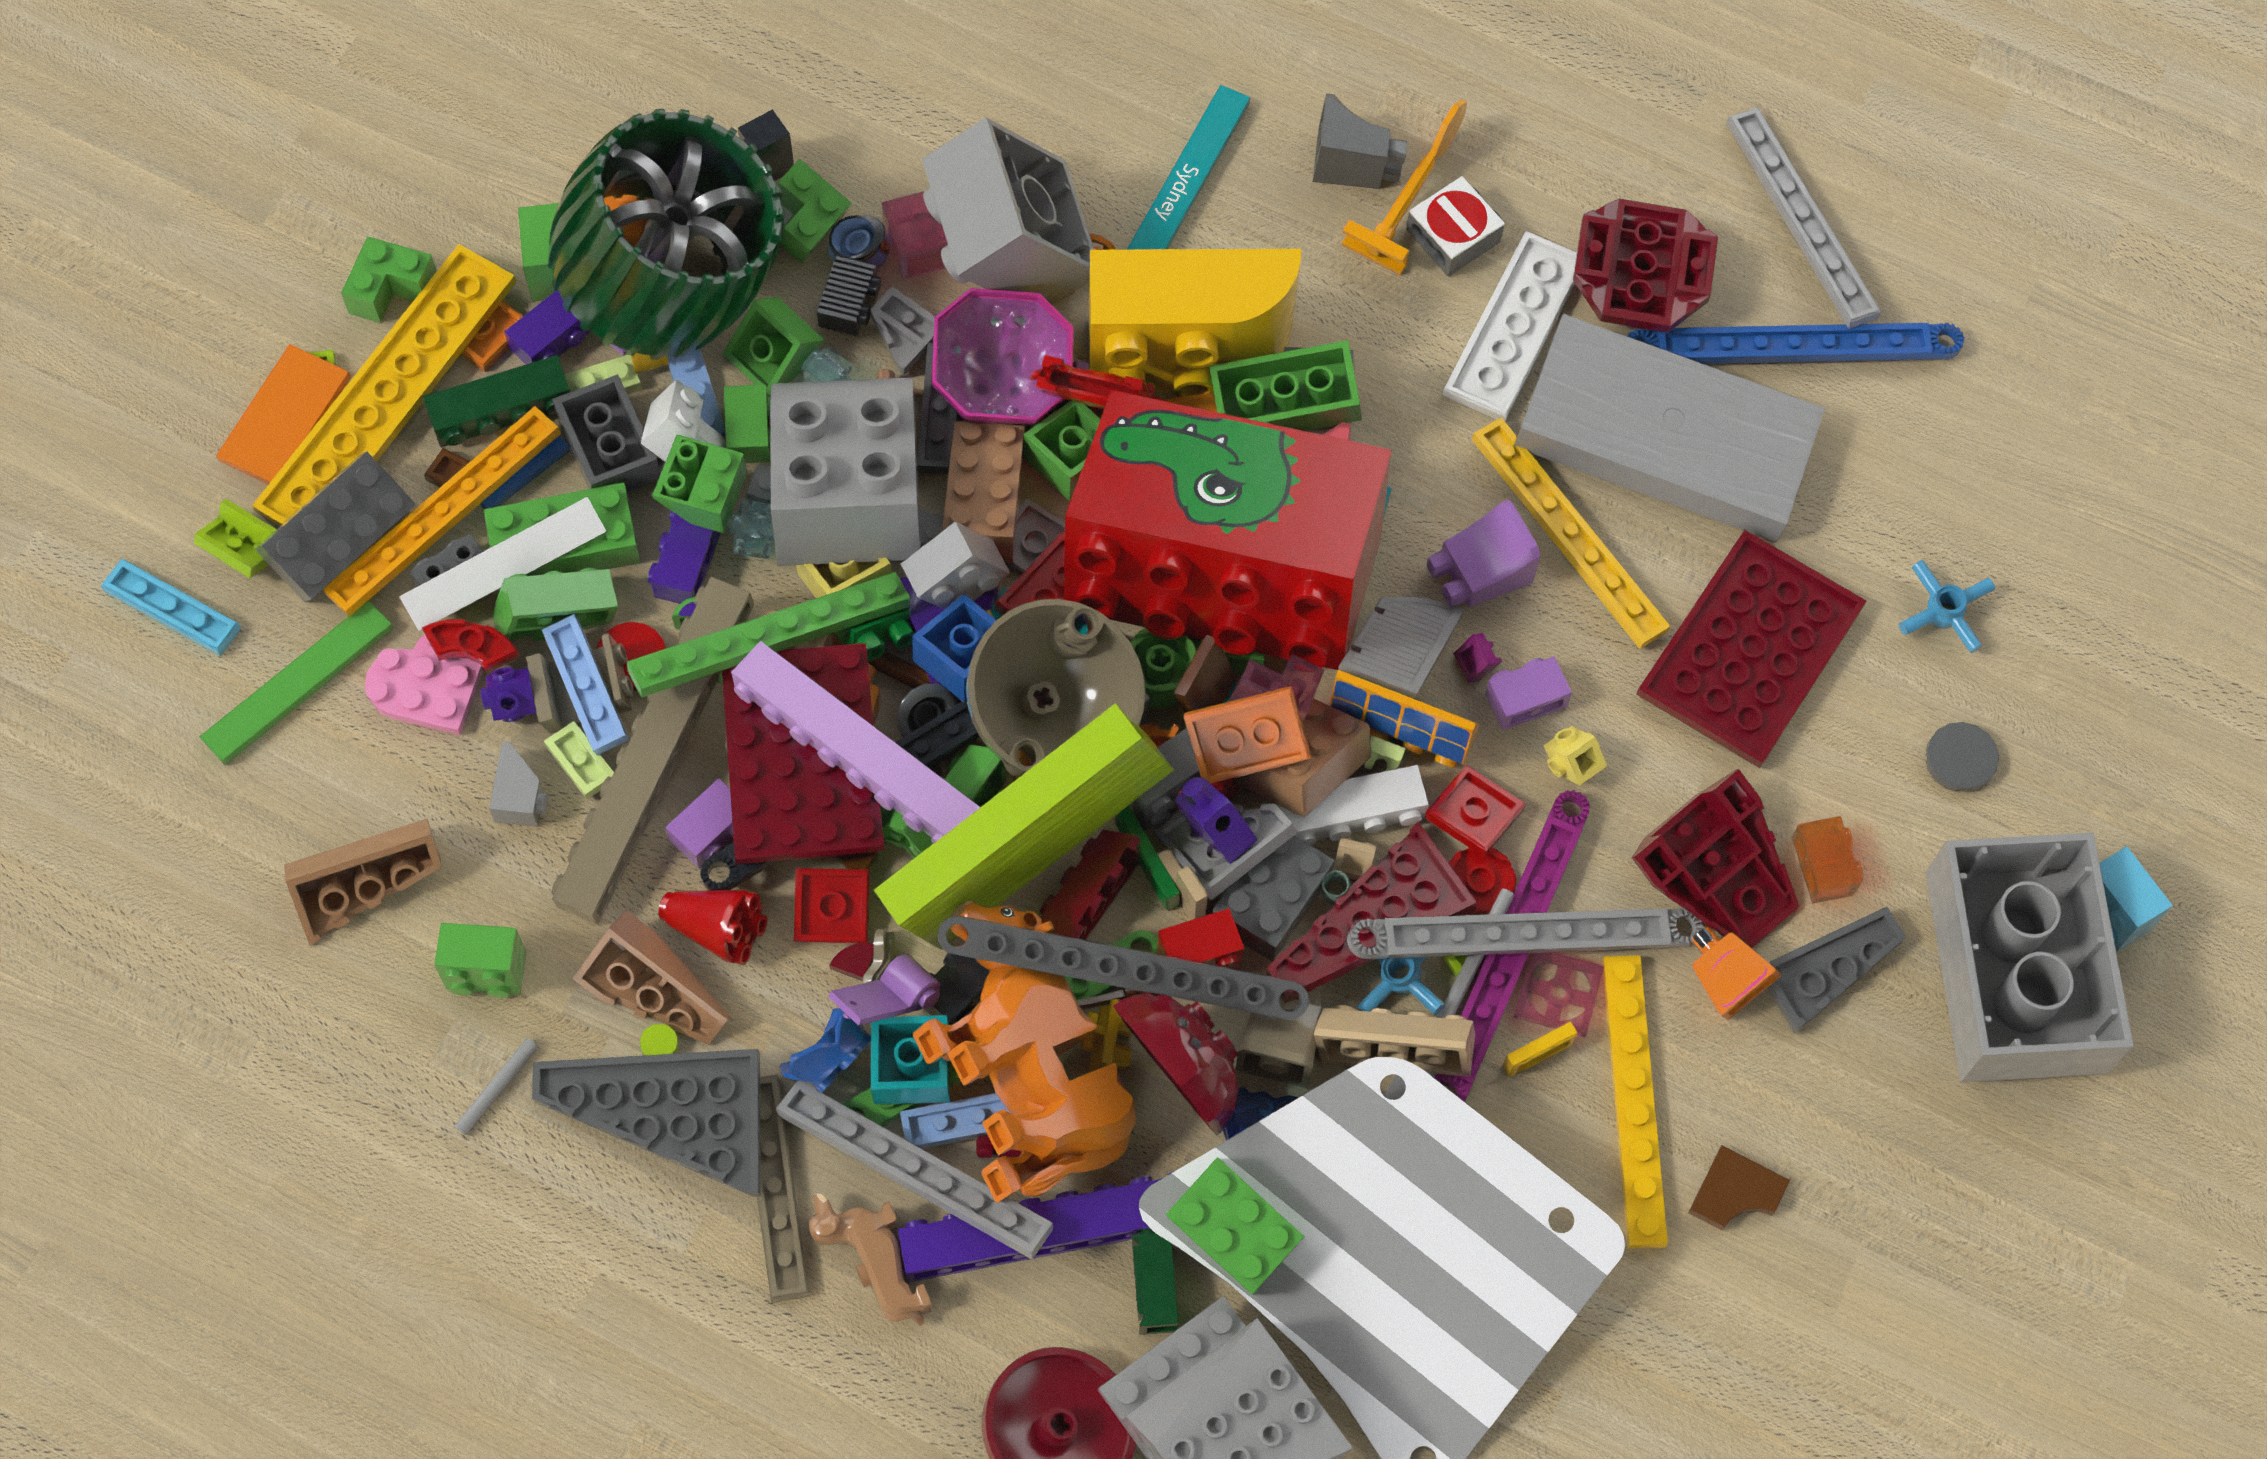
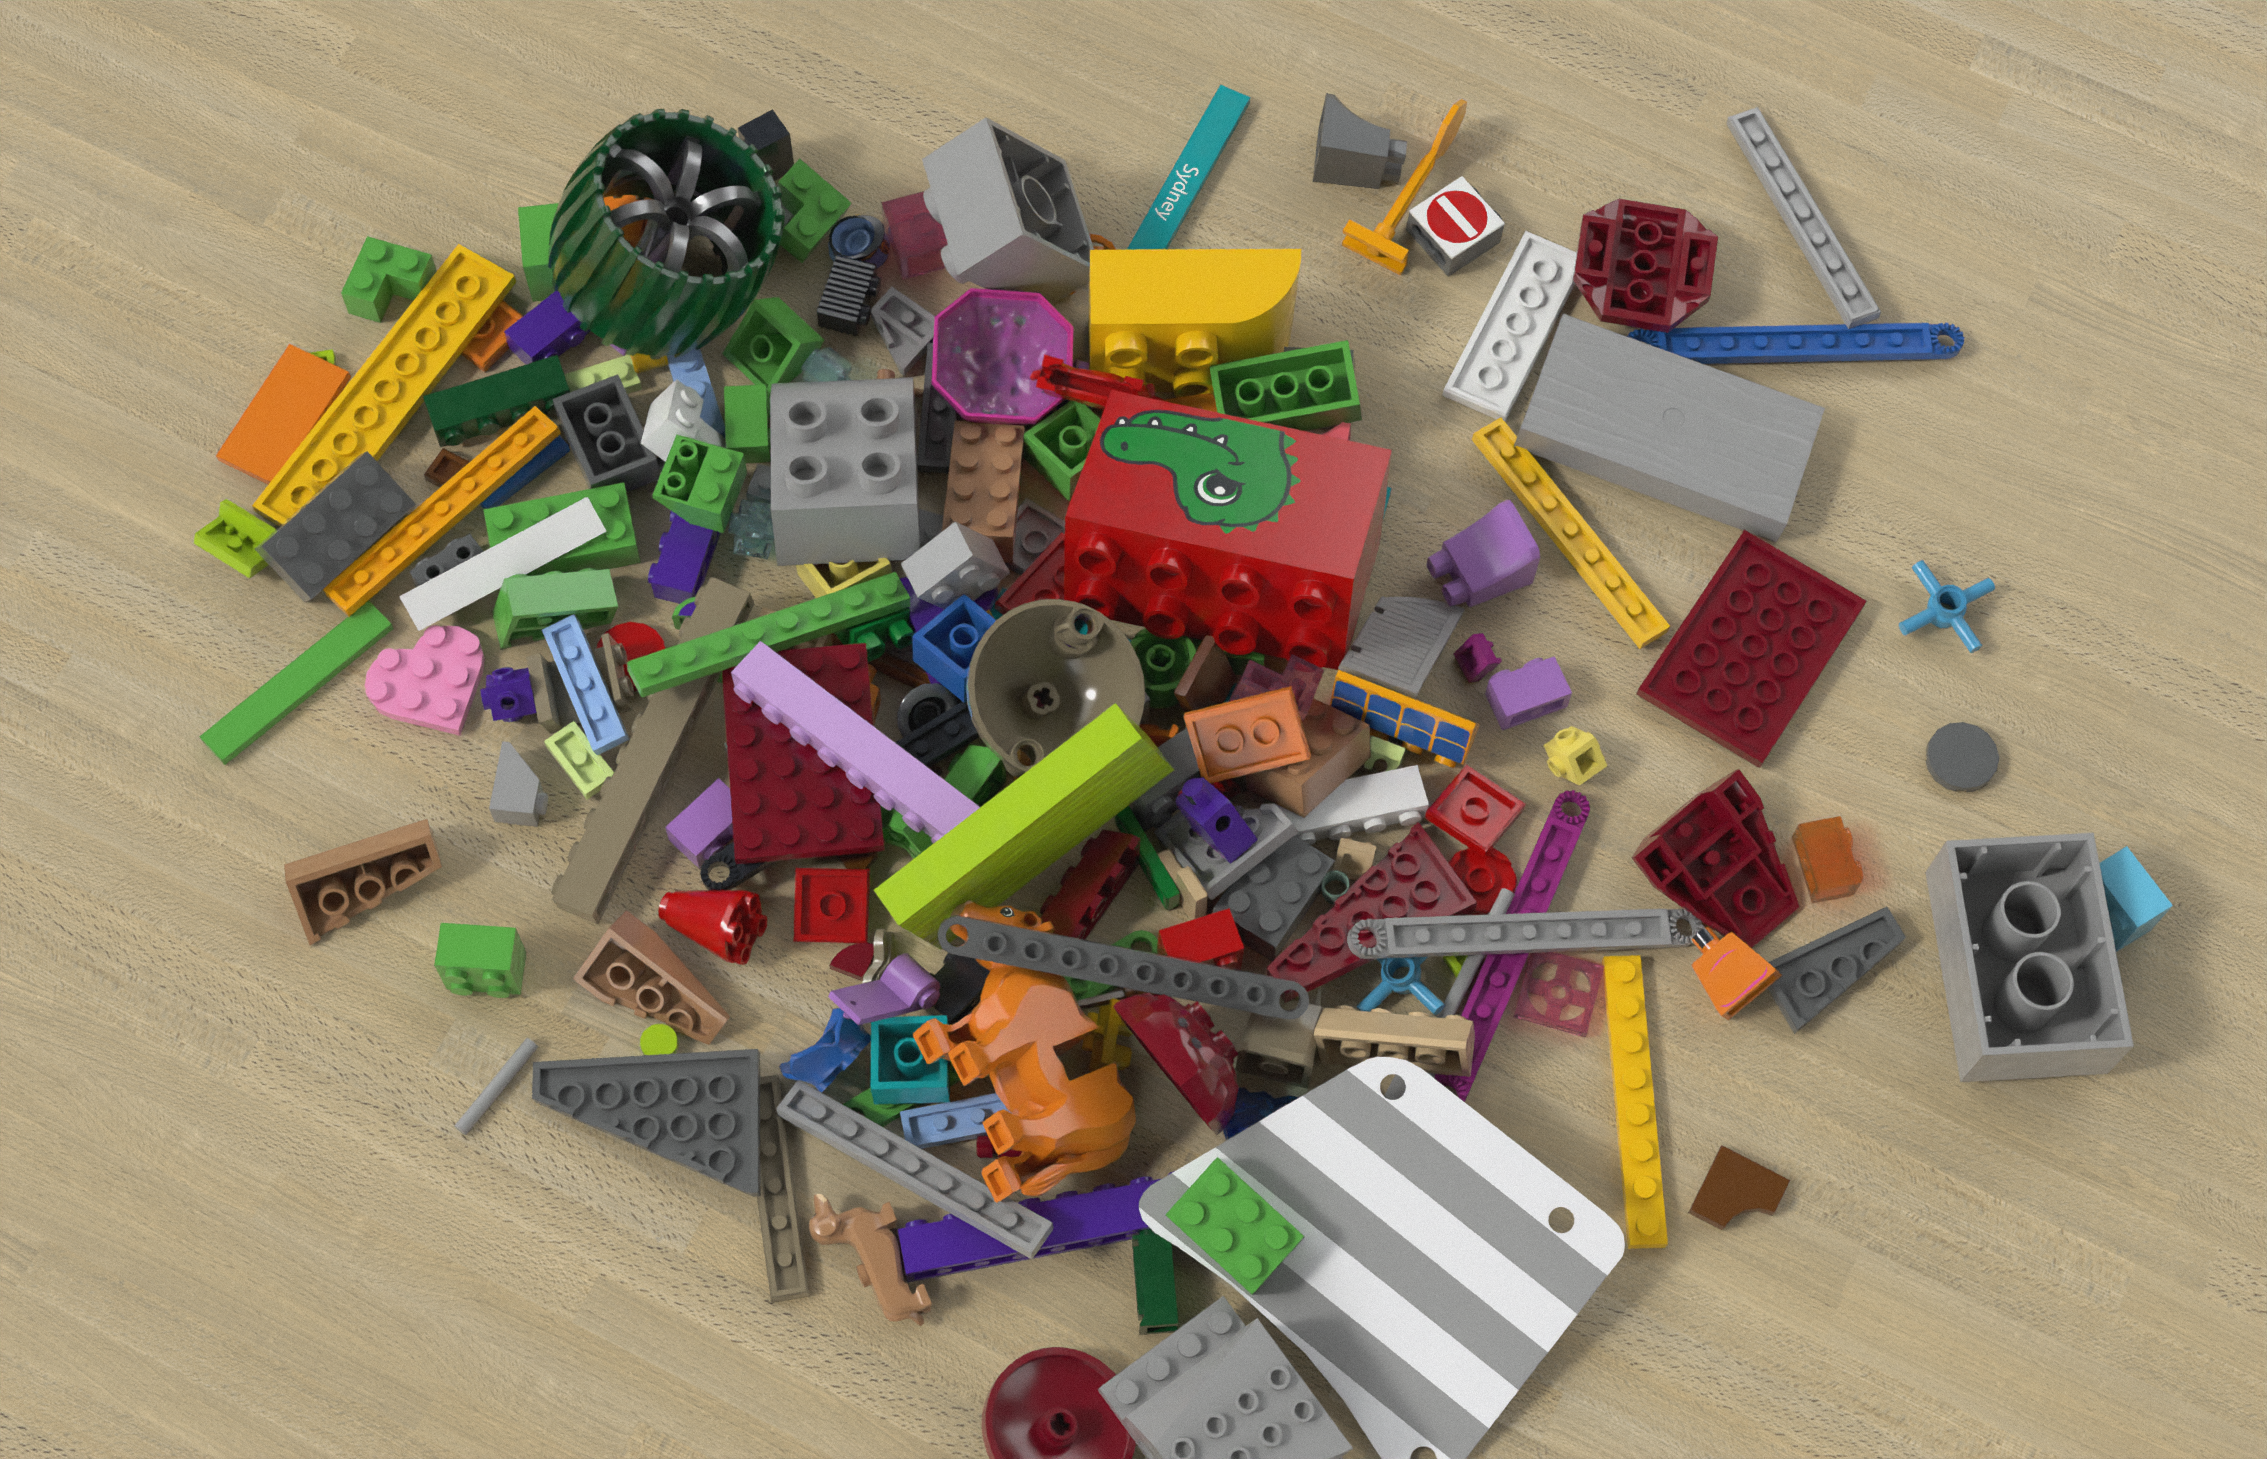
(171, 607): medium azure tile -> none
(470, 641): red tile -> none
(1539, 1049): yellow tile -> none

